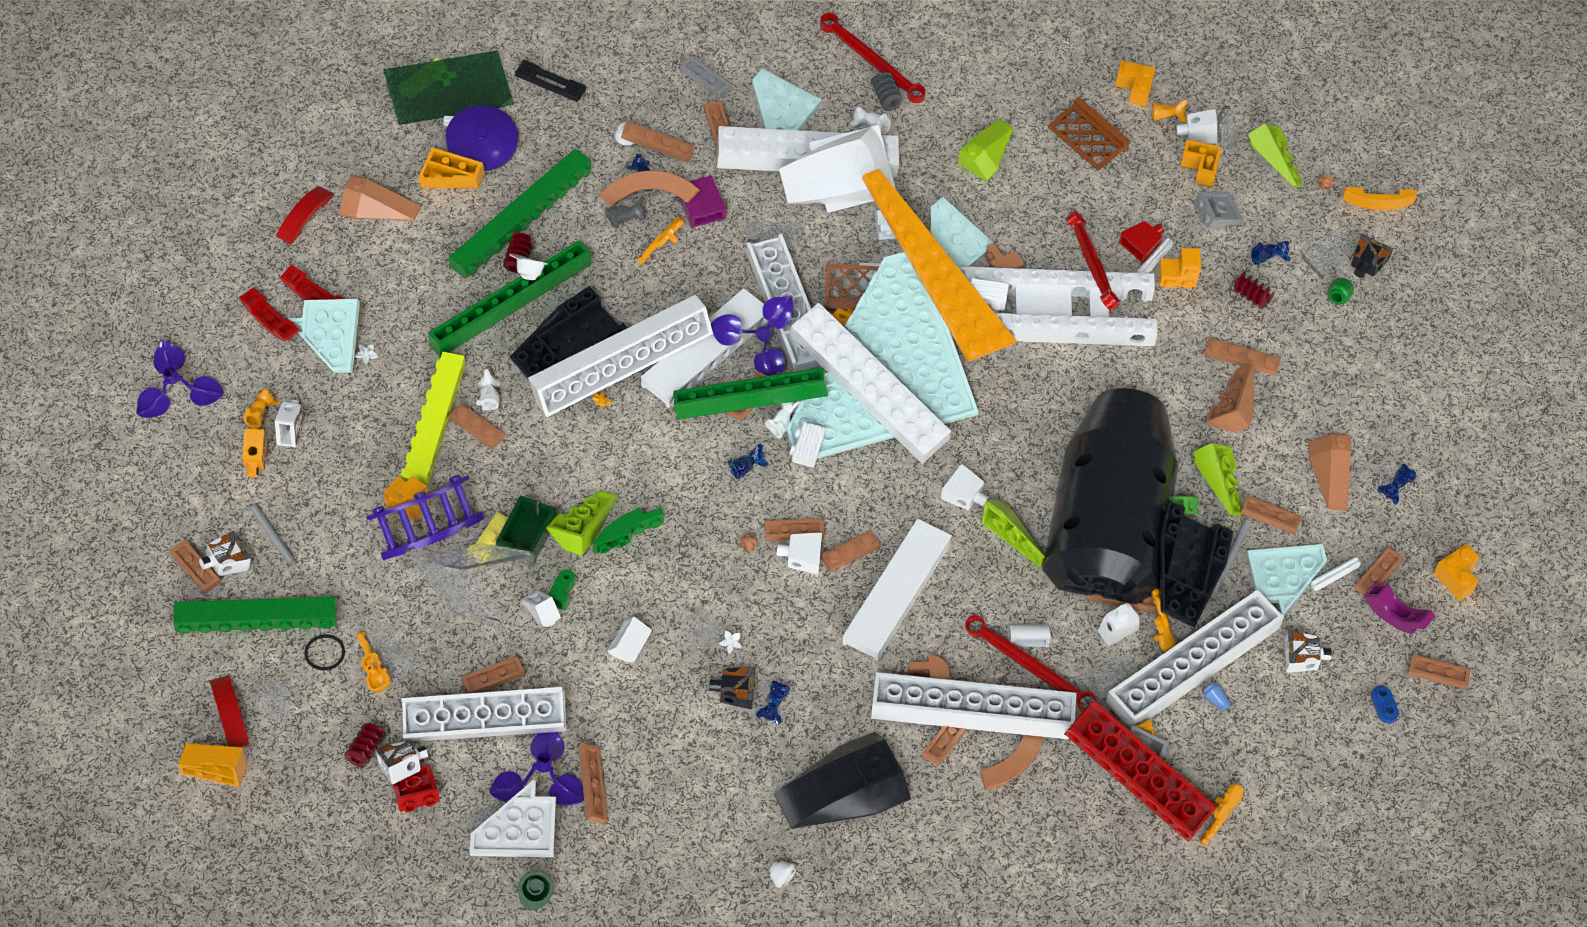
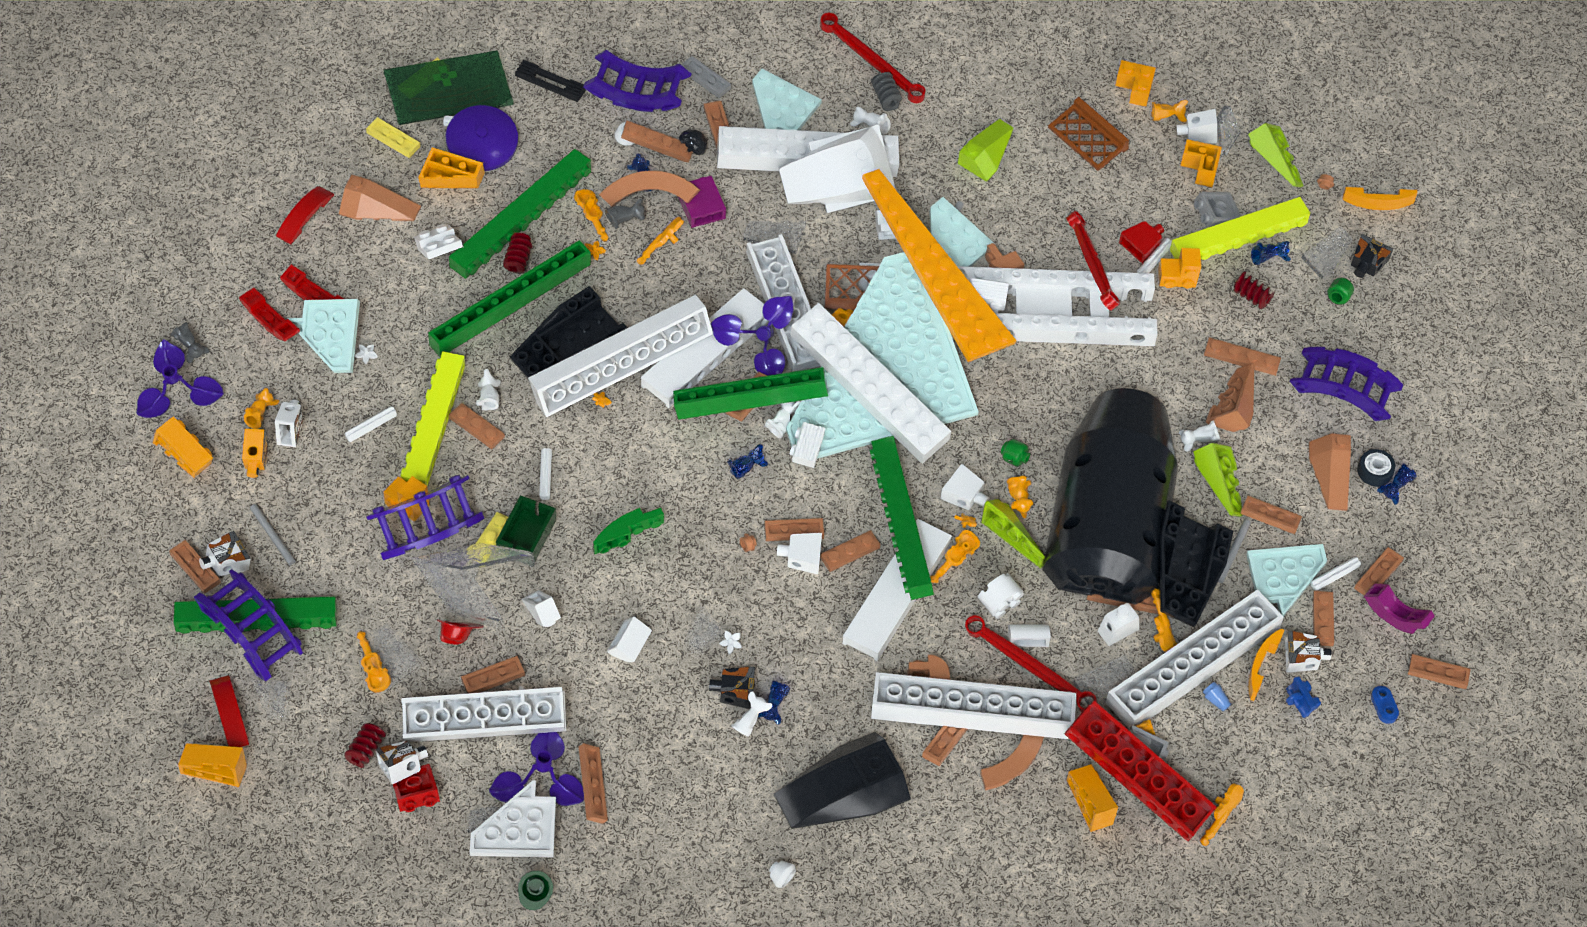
(183, 446): none -> light orange wedge
(187, 338): none -> dark grey animal
(234, 631): none -> dark purple fence
(319, 637): black piece -> none
(370, 424): none -> white axle
(393, 137): none -> light yellow plate
(437, 241): none -> white plate
(456, 632): none -> red piece
(528, 268): white piece -> none
(545, 473): none -> white axle
(562, 586): green leg -> none
(580, 526): lime wedge -> none
(587, 200): none -> light orange piece
(595, 249): none -> light orange plant
(635, 100): none -> dark purple fence
(694, 141): none -> black hair
(749, 718): none -> white animal
(902, 518): none -> green brick
(966, 520): none -> light orange plant
(966, 544): none -> light orange piece
(1000, 595): none -> white brick
(1015, 452): none -> green head
(1019, 491): none -> light orange animal
(1092, 797): none -> light orange wedge
(1189, 503): bright green leg -> none
(1205, 433): none -> white animal
(1244, 229): none -> neon yellow brick
(1270, 645): none -> light orange slope
(1301, 698): none -> blue hips
(1323, 617): none -> nougat plate
(1354, 363): none -> dark purple fence
(1384, 468): none -> wheel
(1455, 571): light orange brick -> none

